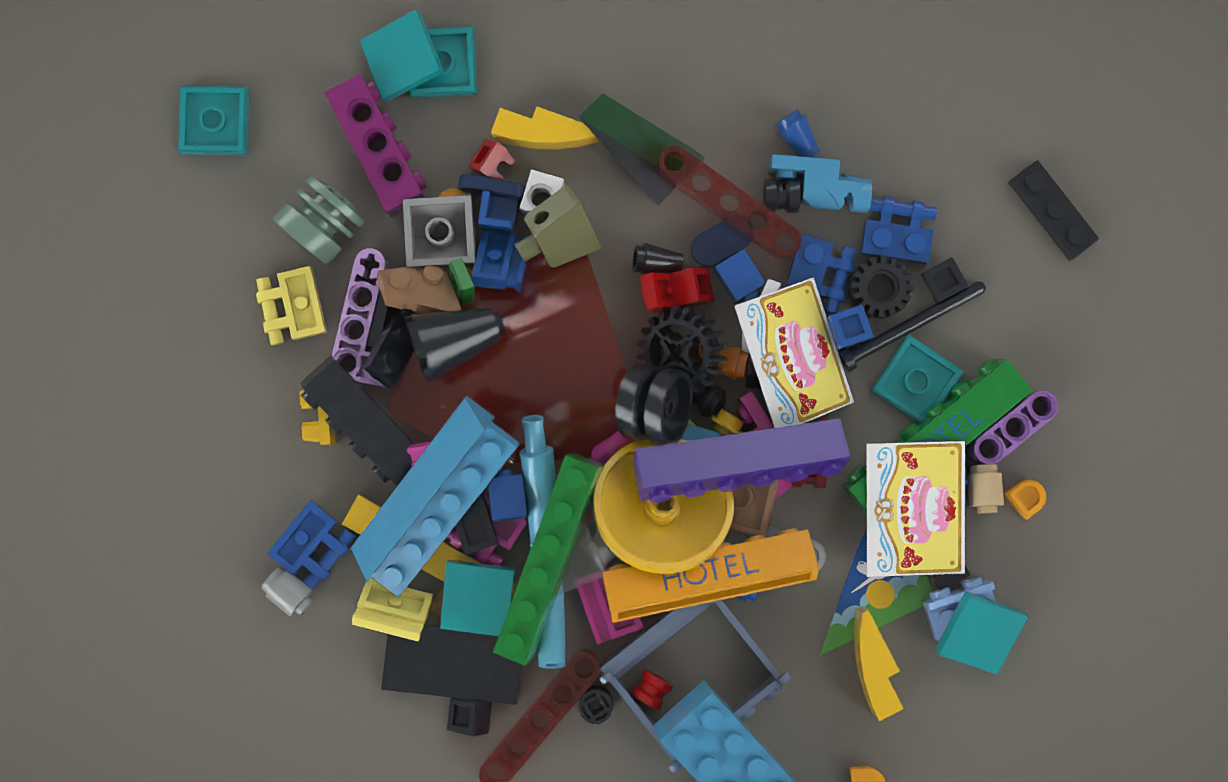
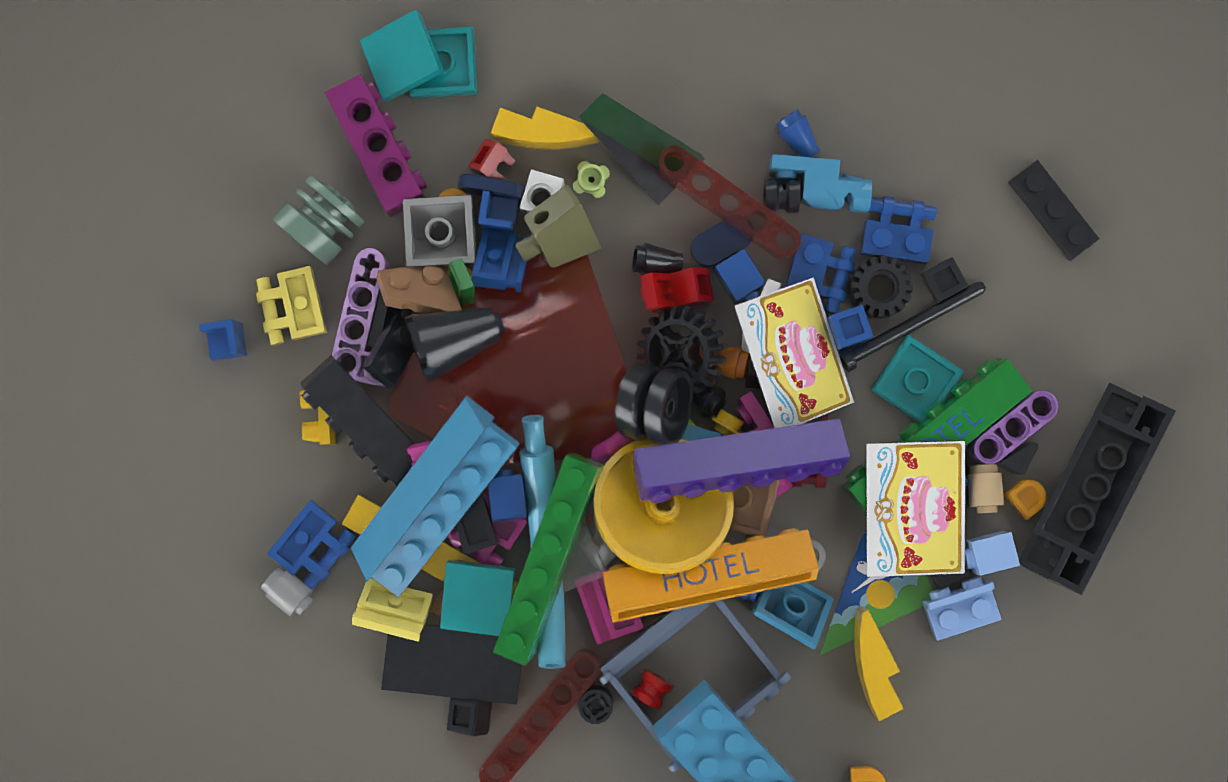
(213, 120): teal tile -> none
(225, 339): none -> blue panel
(591, 170): none -> yellowish green plate
(795, 610): none -> dark azure slope
(981, 632): teal tile -> none
(991, 553): none -> light blue brick
(1019, 459): none -> black slope
(1095, 488): none -> black slope

